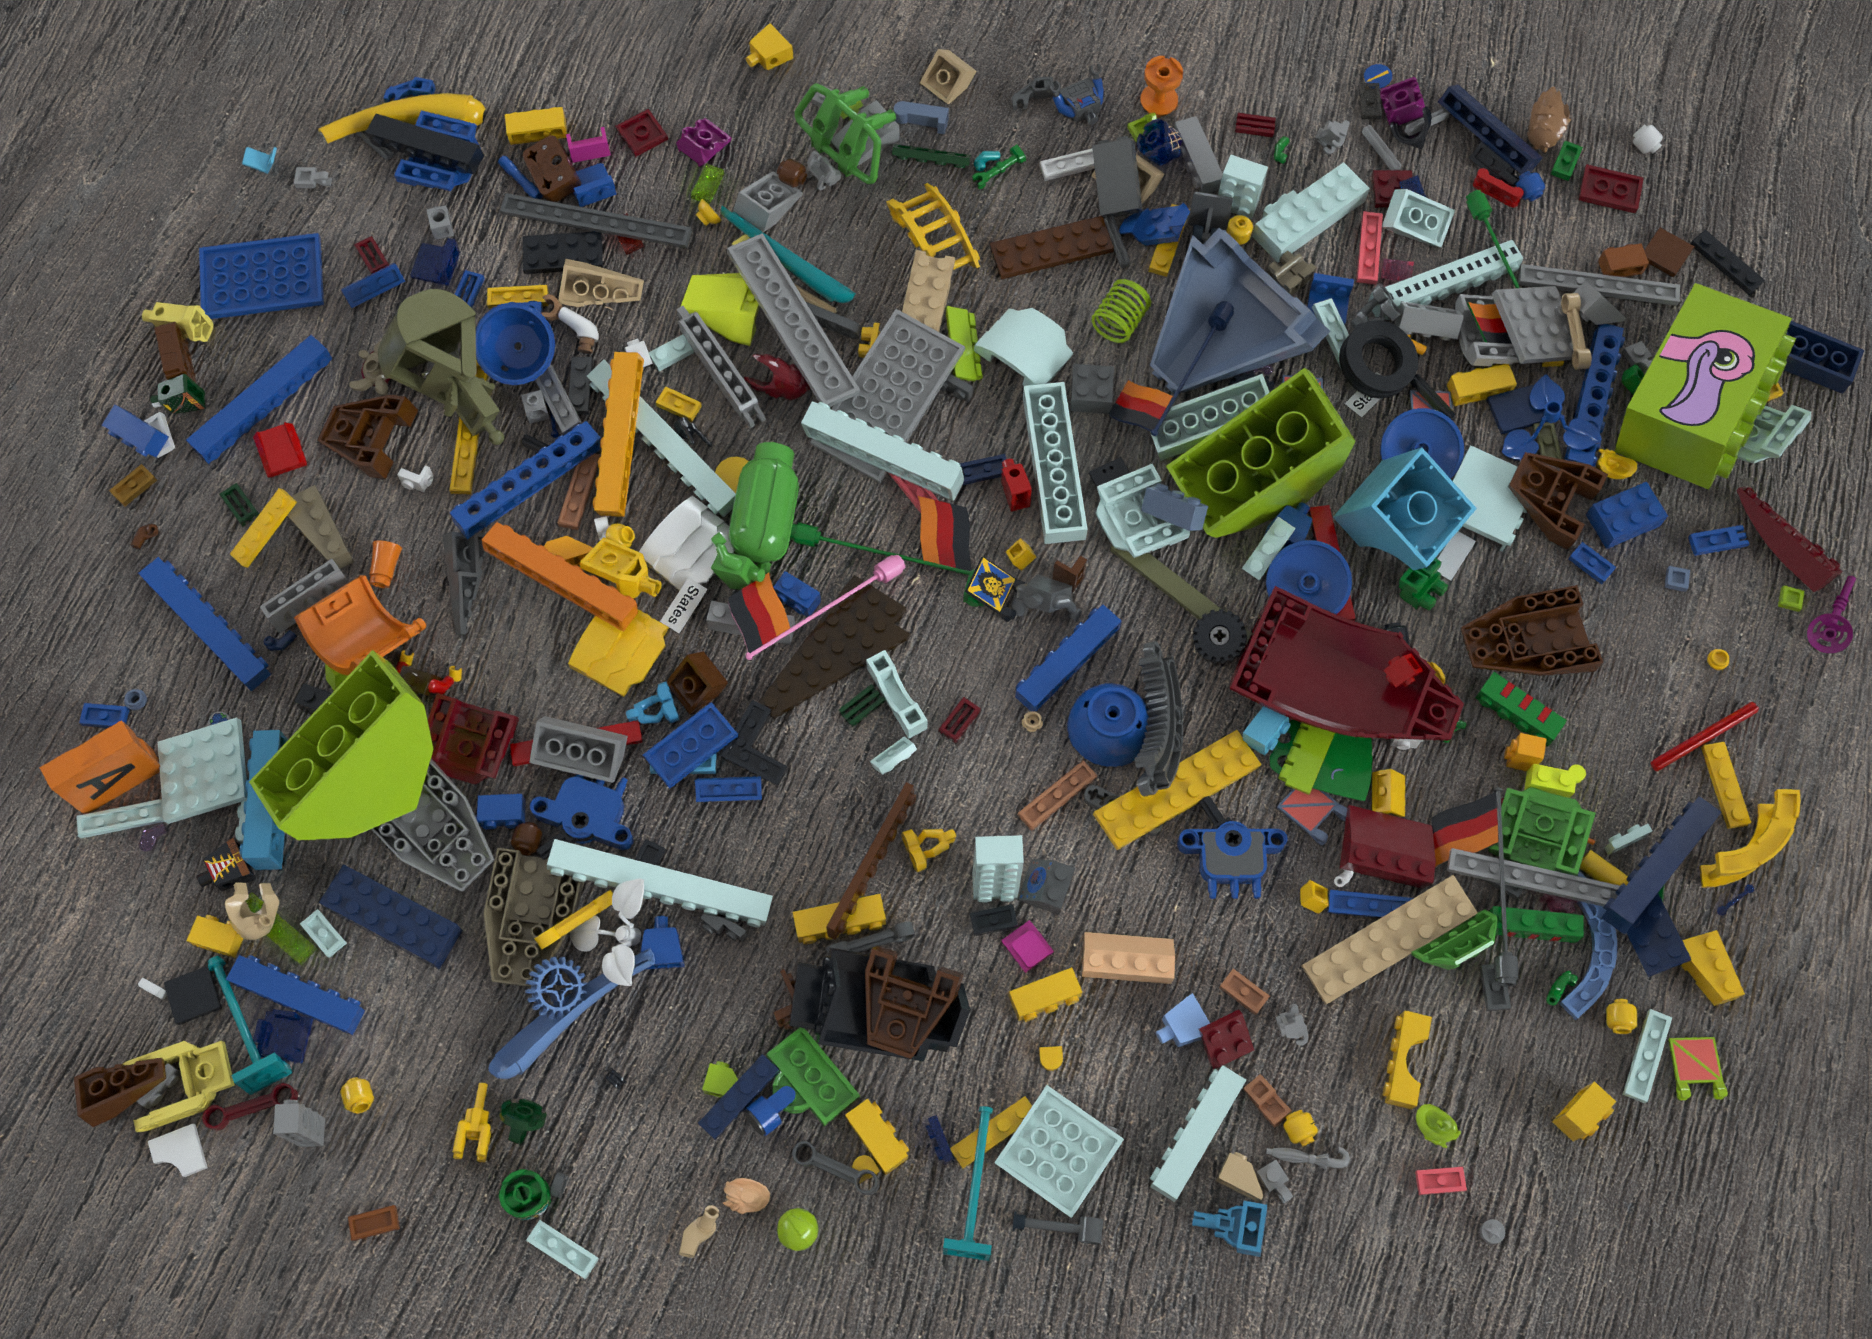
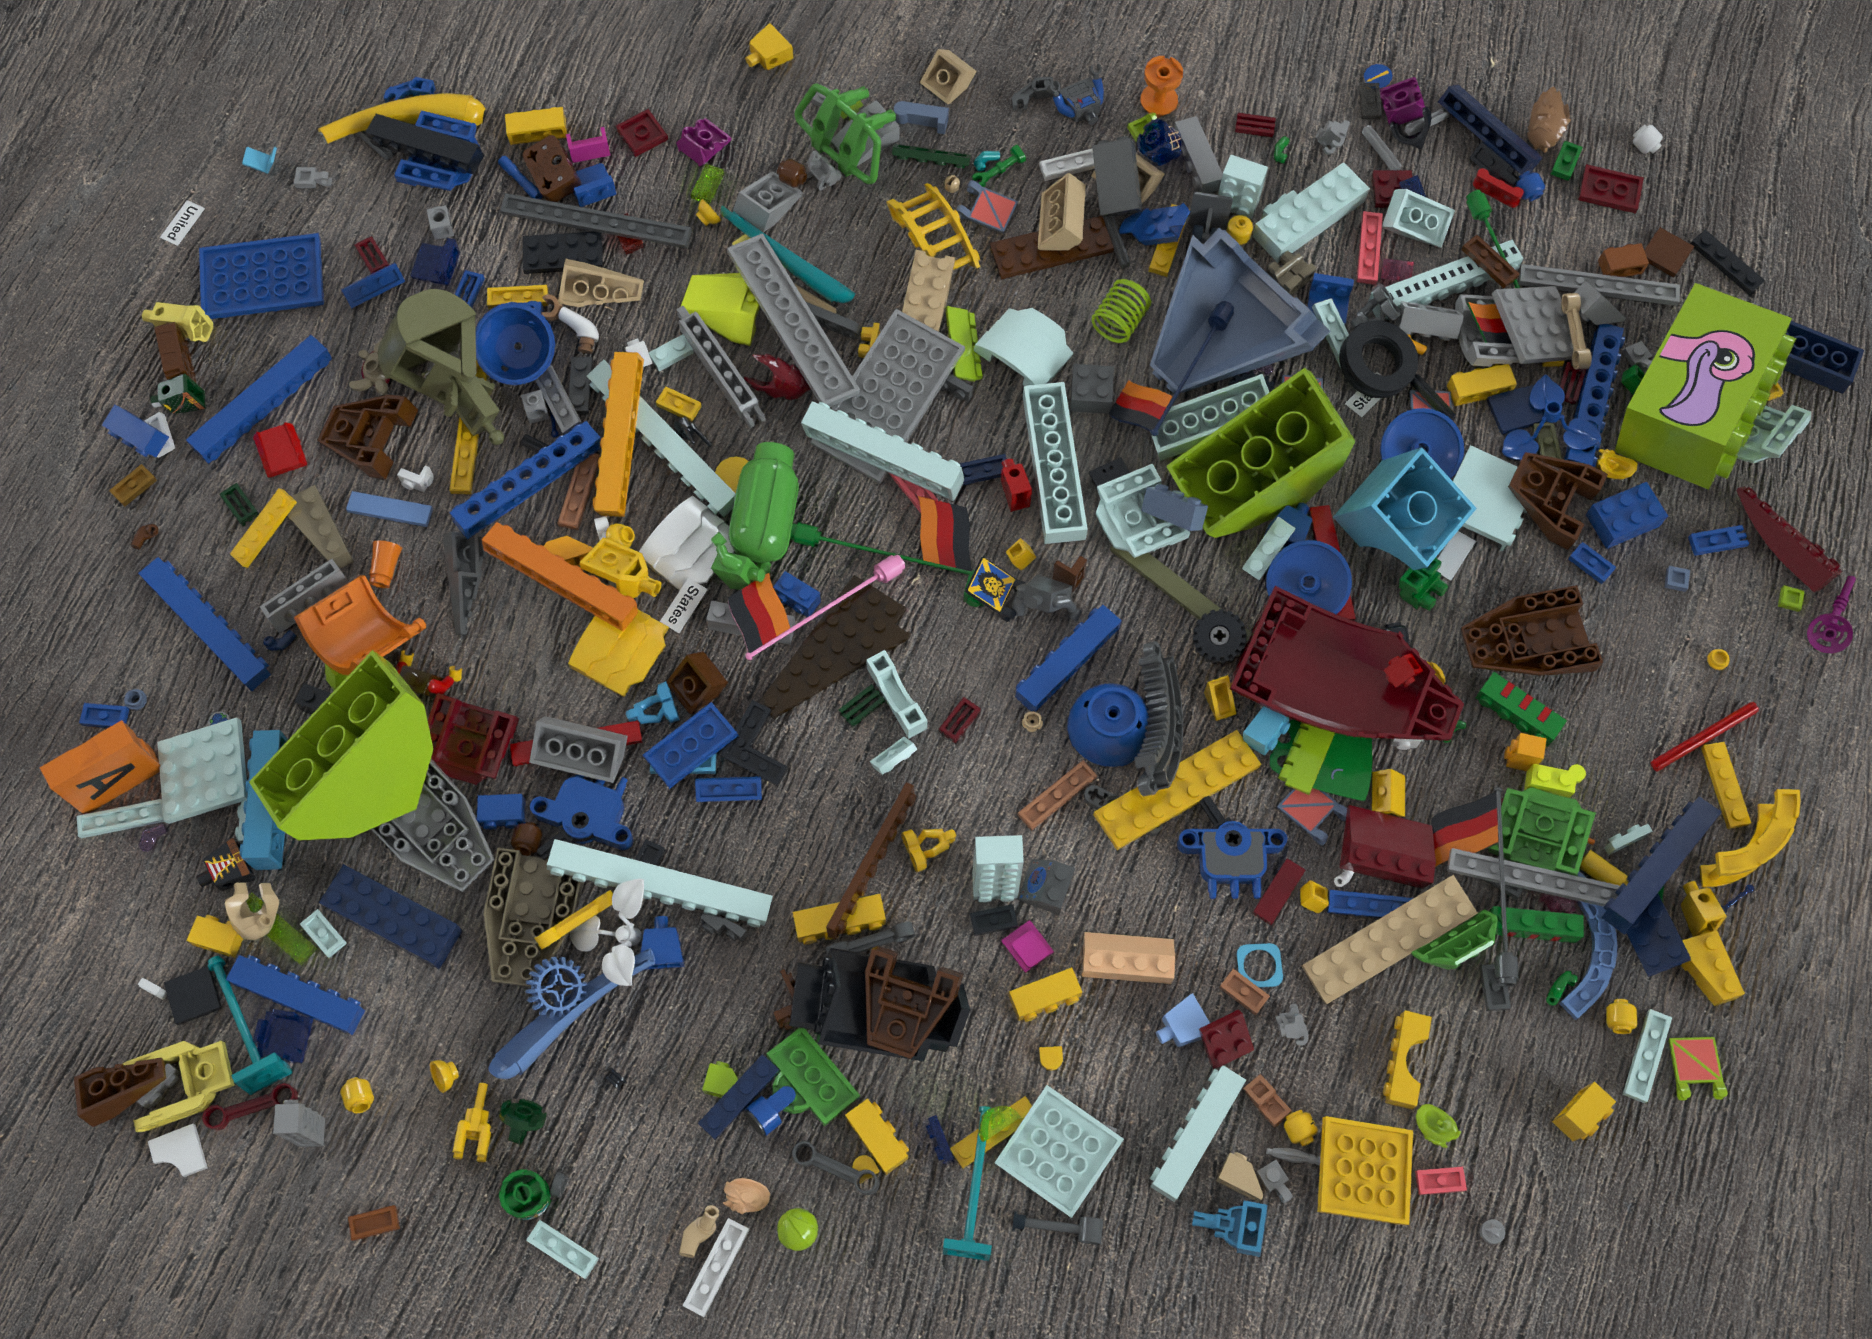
(182, 223): none -> white sticker
(389, 509): none -> medium blue tile
(443, 1074): none -> yellow piece
(716, 1267): none -> white plate
(955, 185): none -> tan hinge
(989, 208): none -> flag
(995, 1120): none -> clear neon green plate
(1062, 214): none -> tan slope
(1220, 698): none -> yellow slope
(1273, 950): none -> medium azure piece
(1278, 891): none -> dark red tile
(1365, 1171): none -> yellow plate
(1490, 261): none -> reddish brown plate
(1568, 367): none -> dark red tile
(1701, 909): none -> yellow torso

